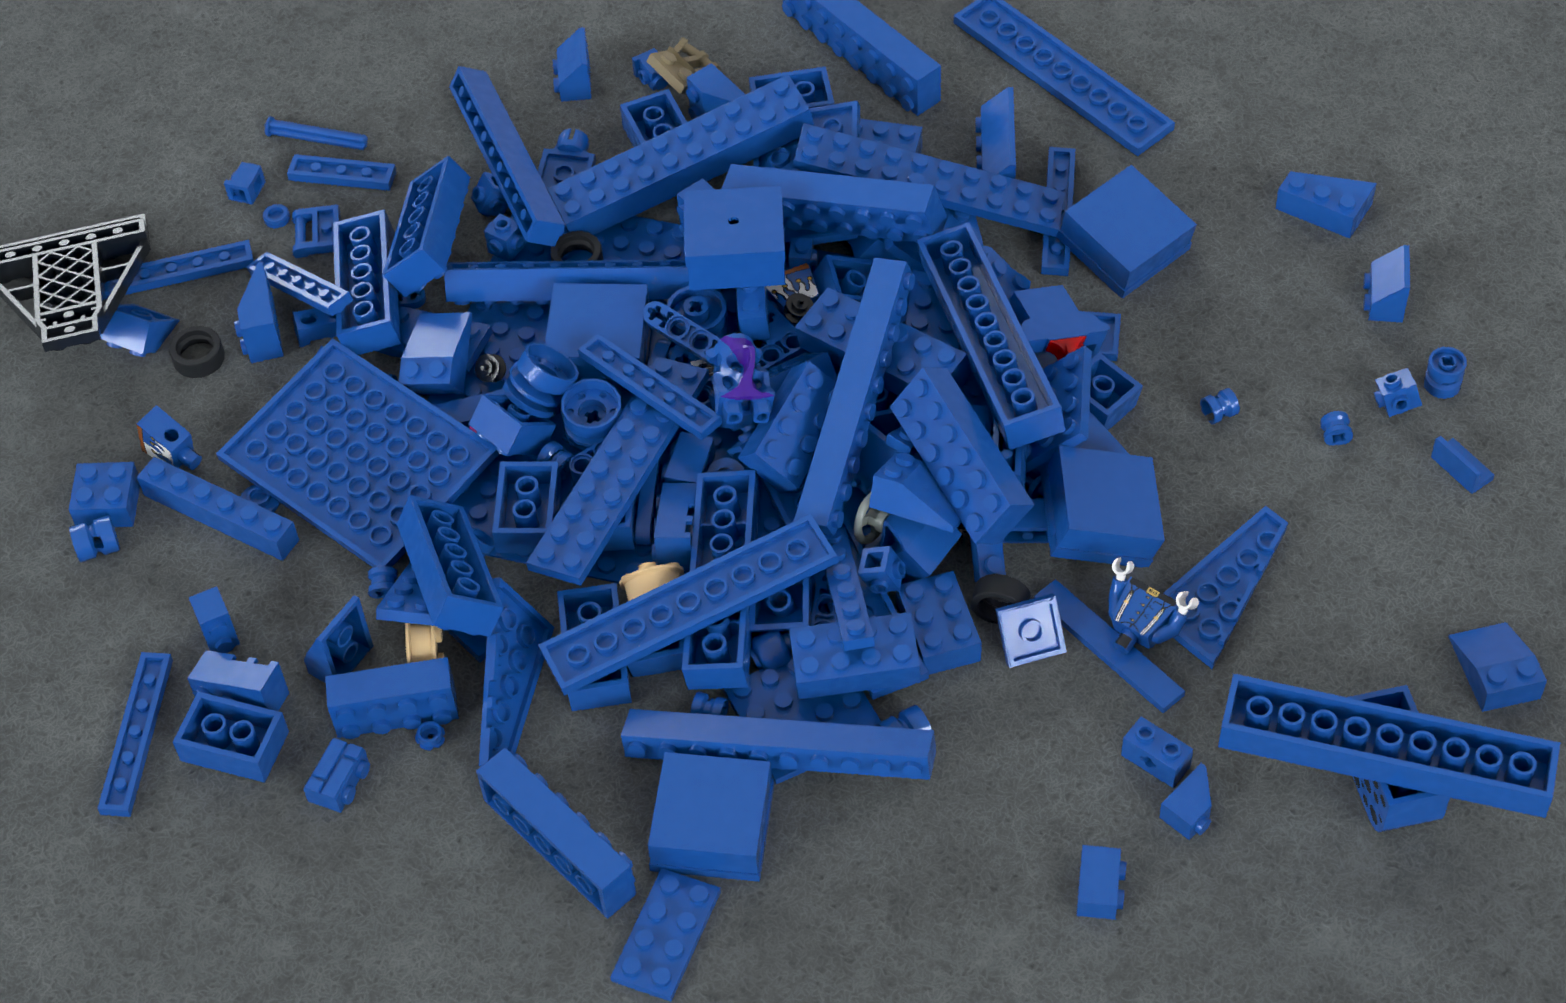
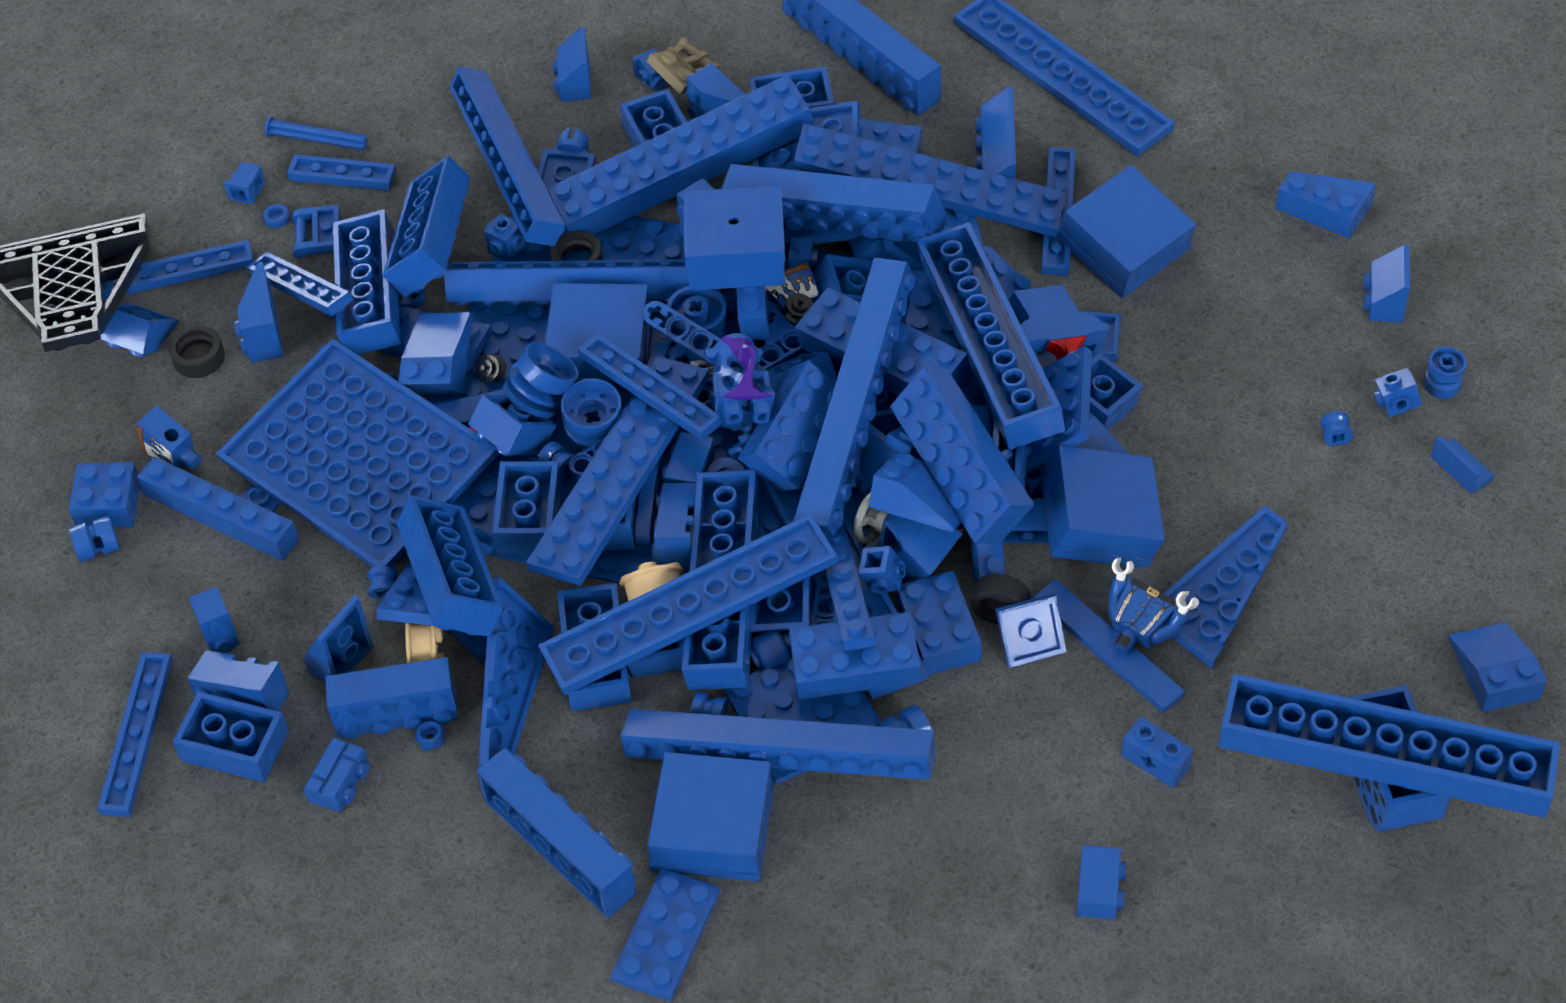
(313, 325): blue leg -> none
(488, 196): blue brick -> none
(1189, 805): blue slope -> none
(1221, 405): blue wheel -> none

